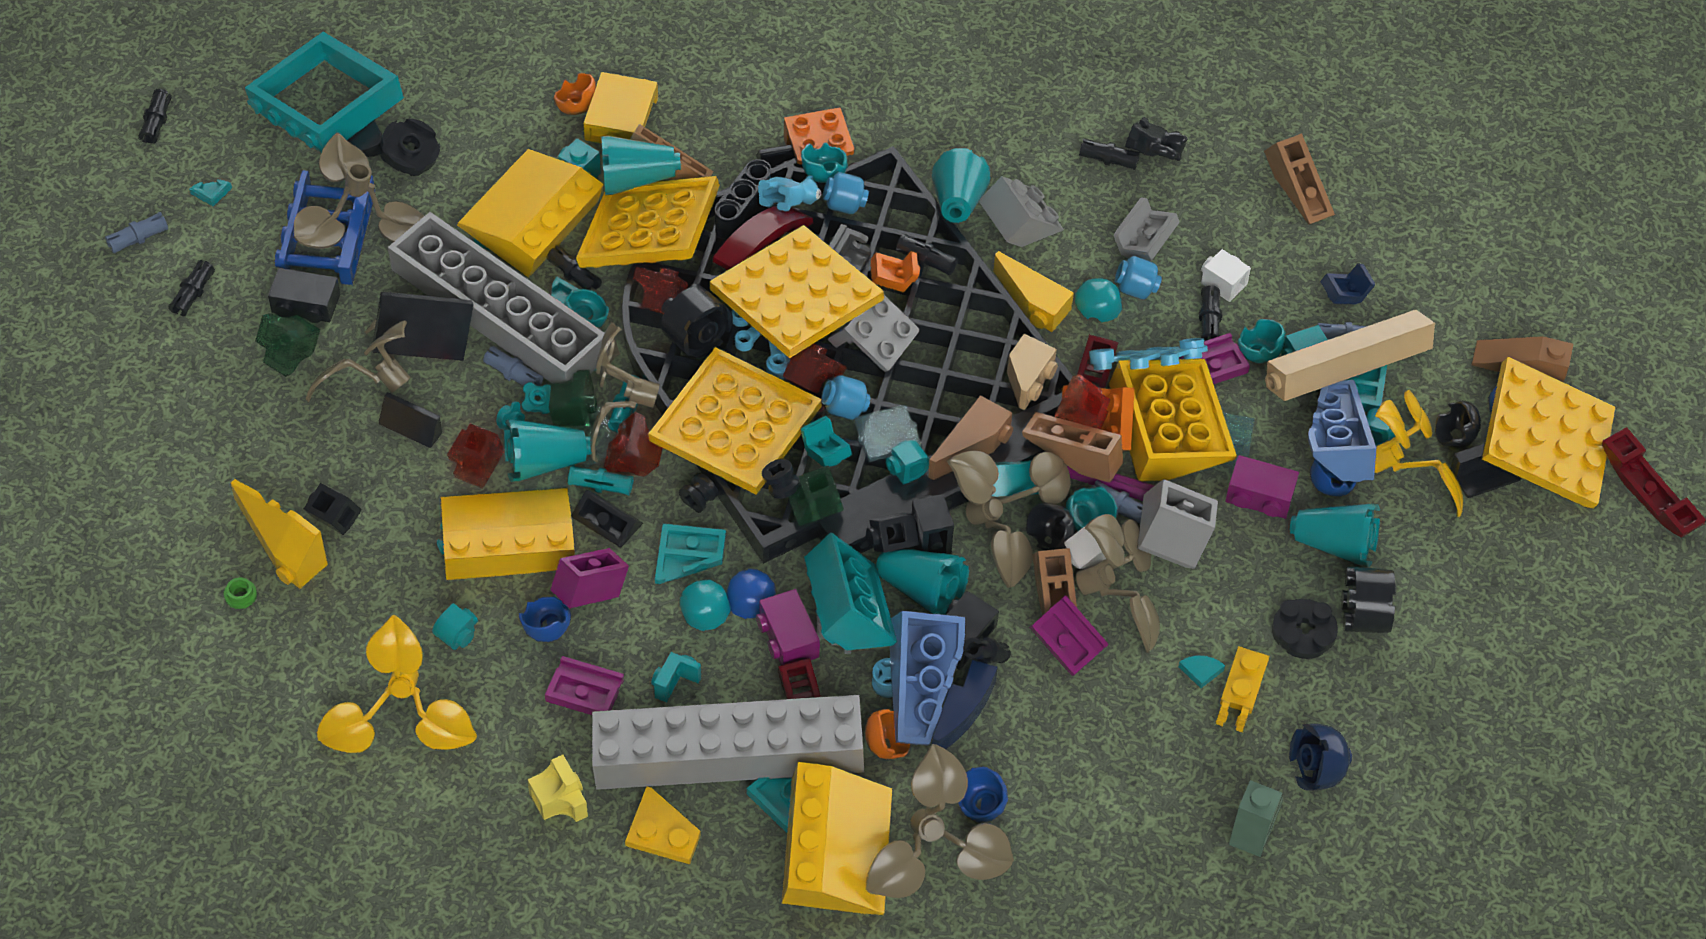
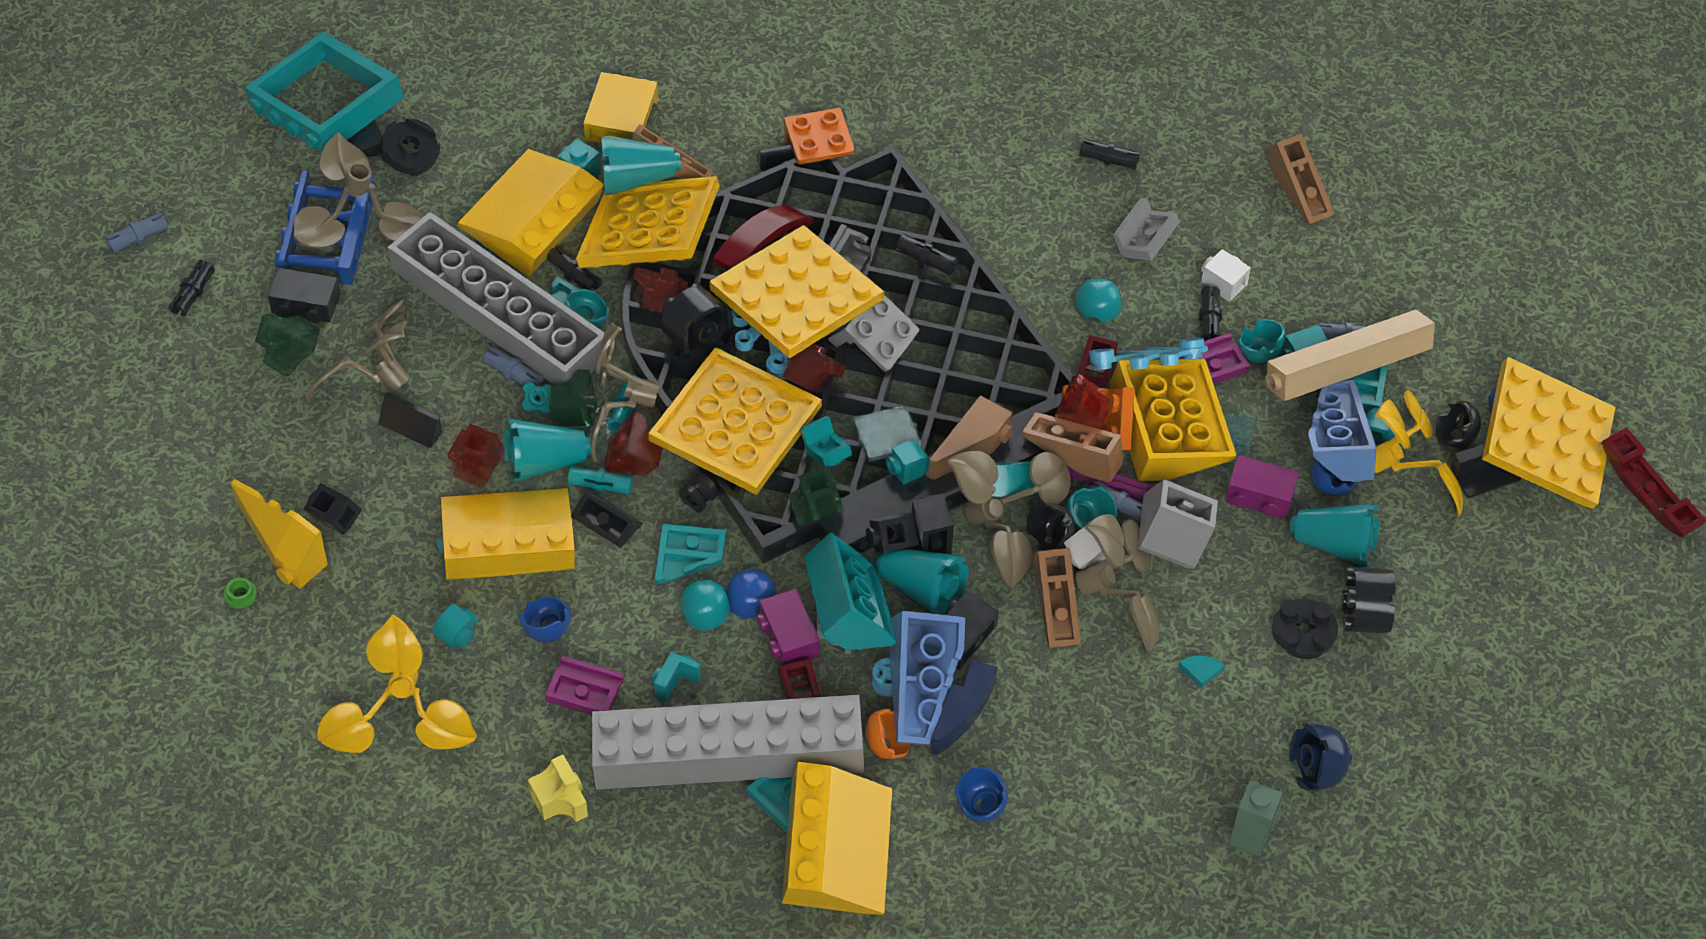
(155, 116): black pin -> none
(211, 191): teal tile -> none
(433, 328): black tile -> none
(508, 413): teal plate -> none
(579, 92): orange hair -> none
(589, 578): magenta brick -> none
(662, 829): yellow wing -> none
(741, 198): black beam -> none
(780, 478): black wheel -> none
(787, 192): medium azure animal -> none
(823, 162): teal hair -> none
(845, 193): dark azure head -> none
(845, 397): dark azure head -> none
(894, 272): orange bracket -> none
(935, 782): dark tan plant -> none
(960, 182): teal cone -> none
(986, 650): black pin -> none
(1019, 212): light grey slope -> none
(1029, 367): tan slope -> none
(1037, 296): yellow slope -> none
(1068, 635): magenta plate -> none
(1137, 277): dark azure head -> none
(1155, 140): black animal -> none
(1242, 685): yellow hinge -> none
(1350, 287): dark blue bracket -> none
(1539, 353): medium nougat slope -> none

